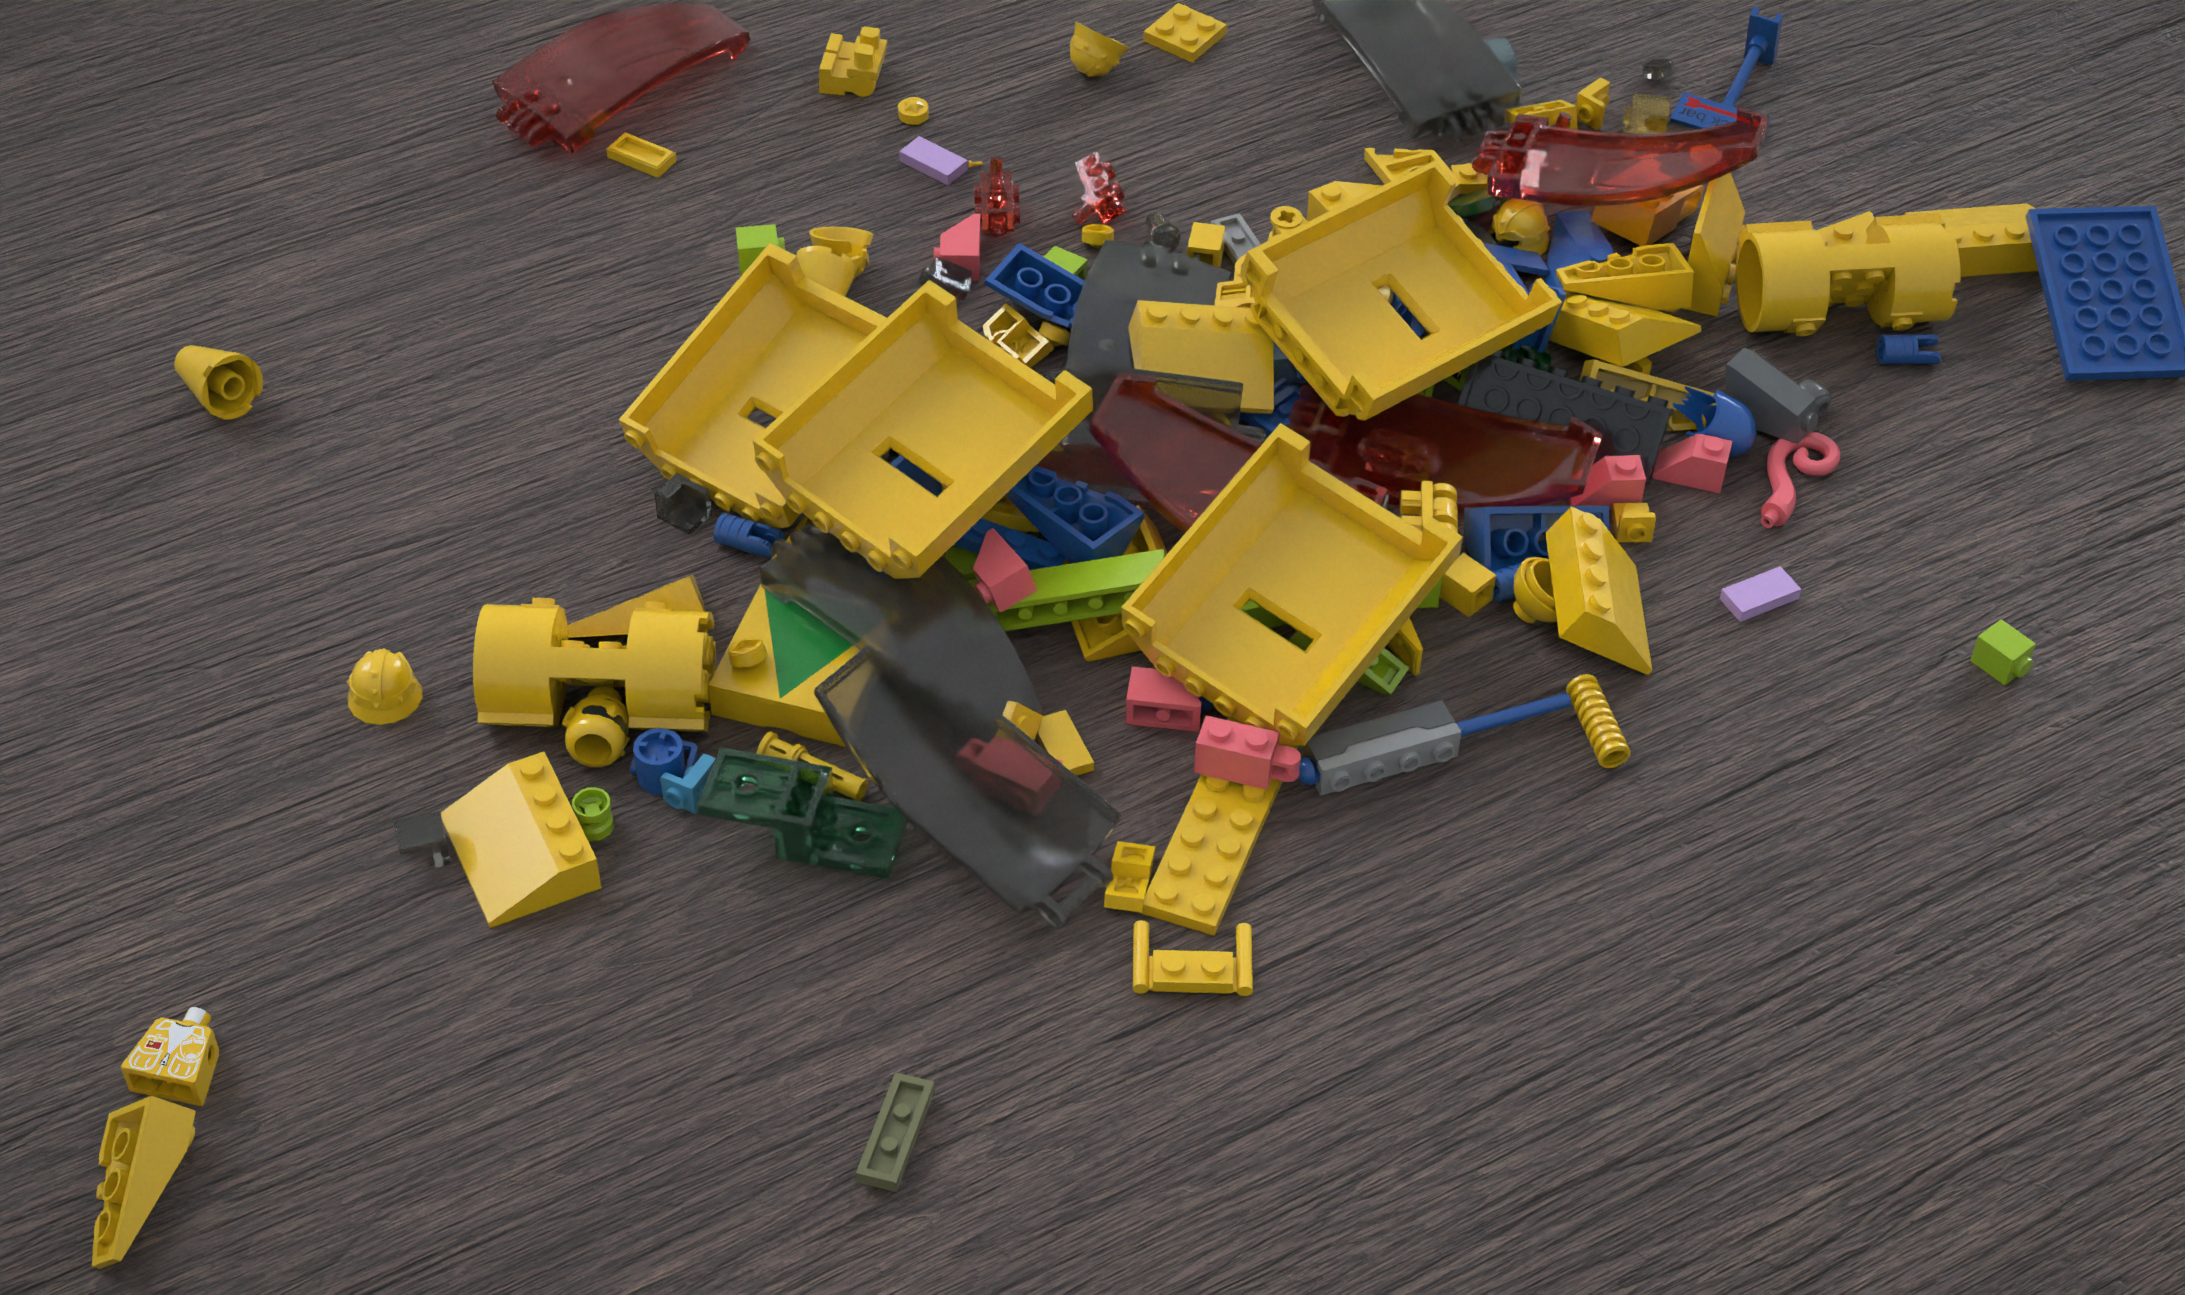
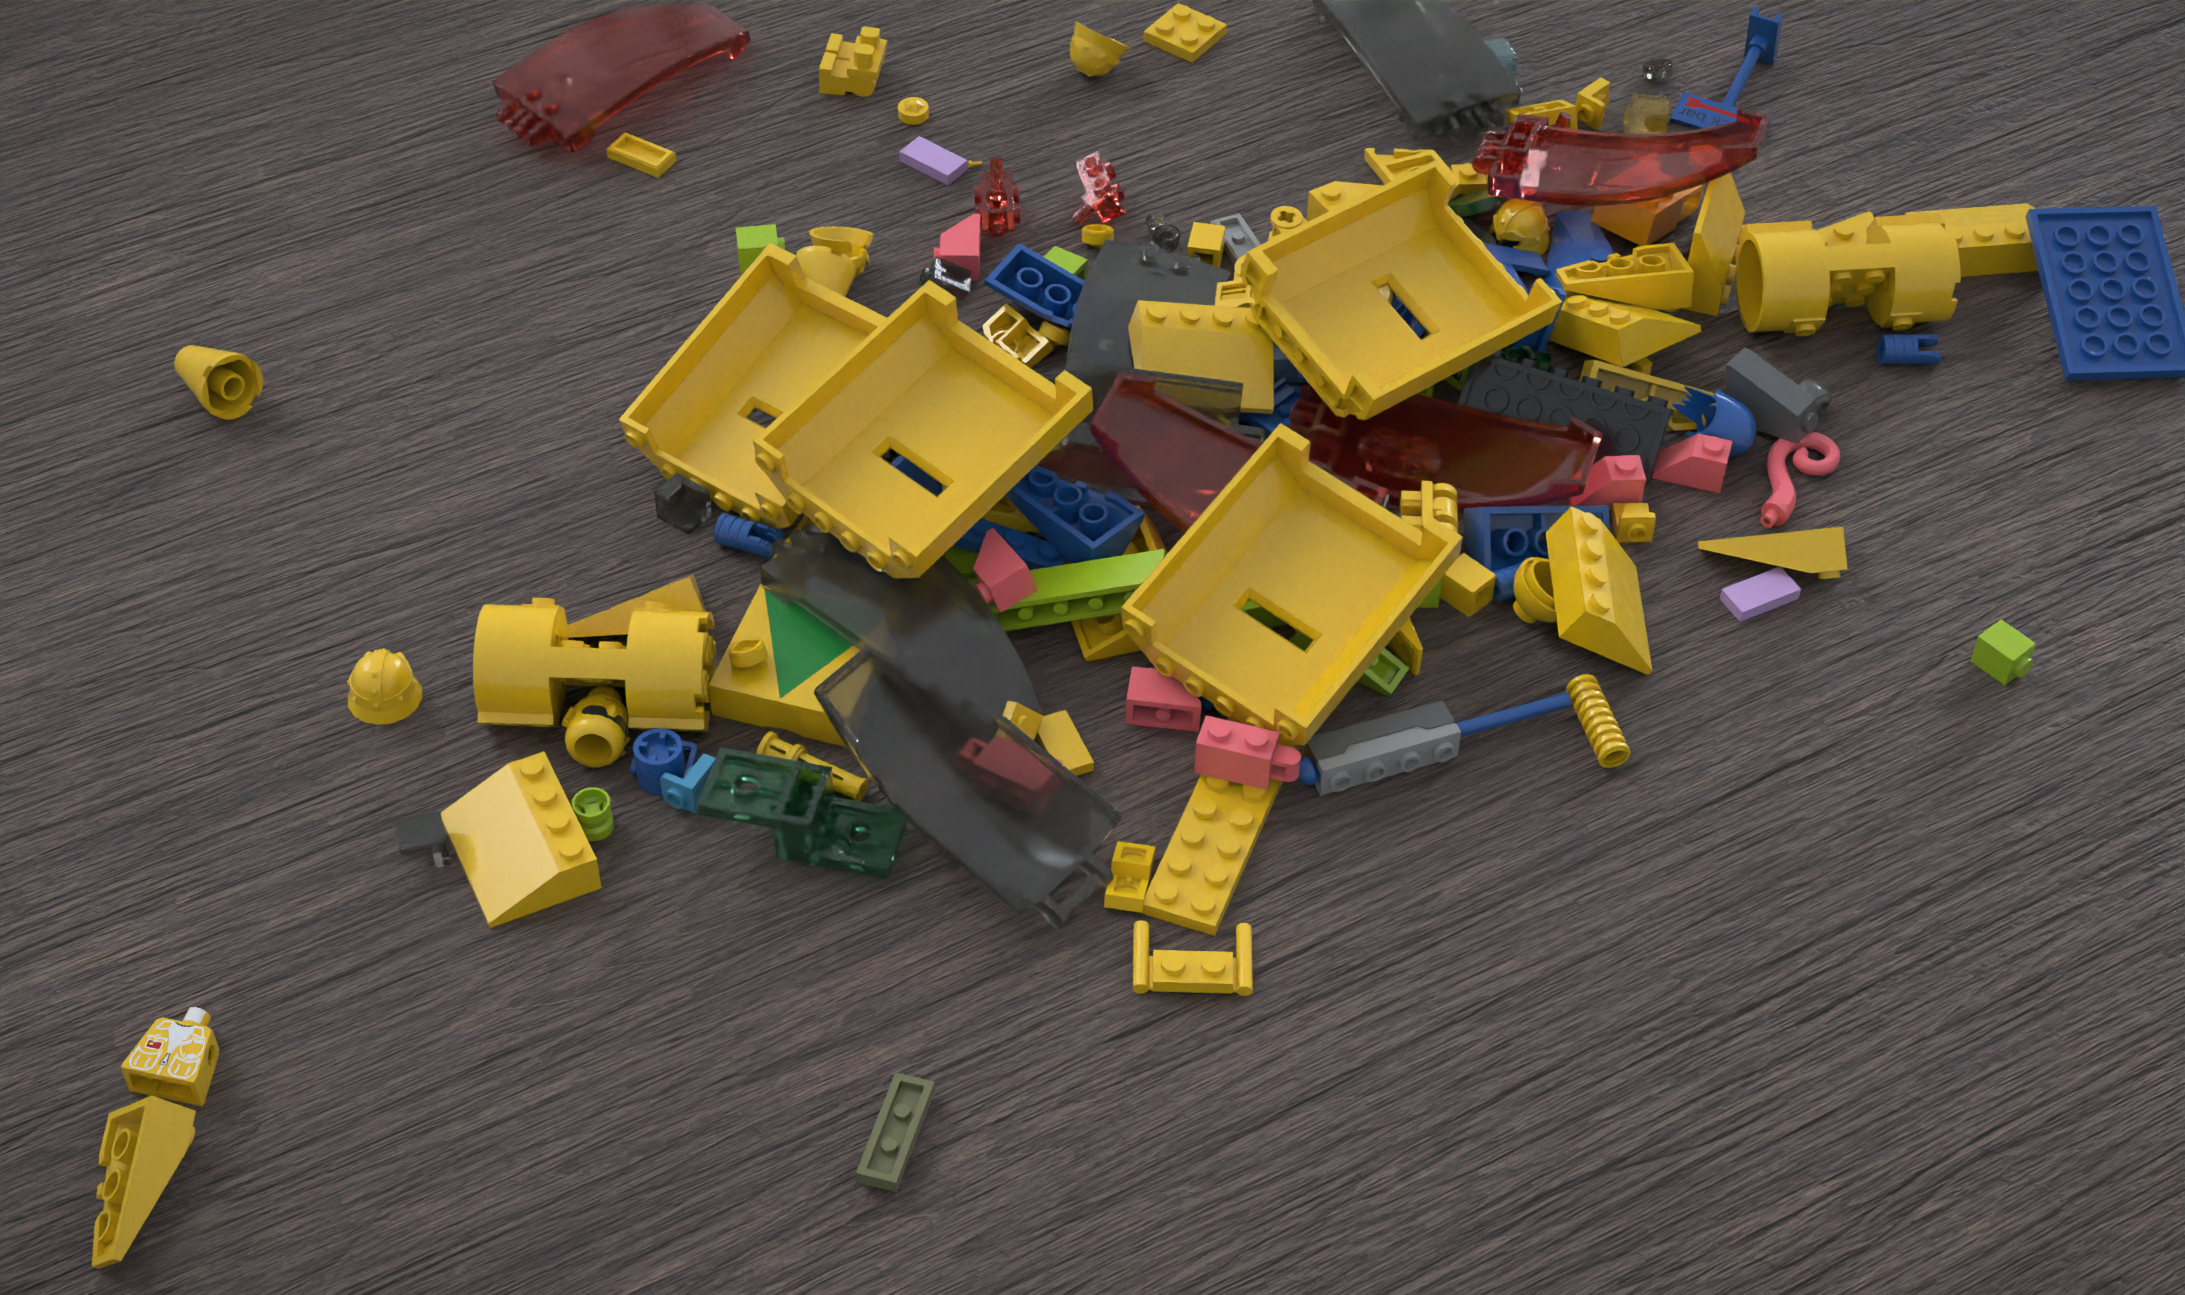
(1806, 550): none -> yellow wedge

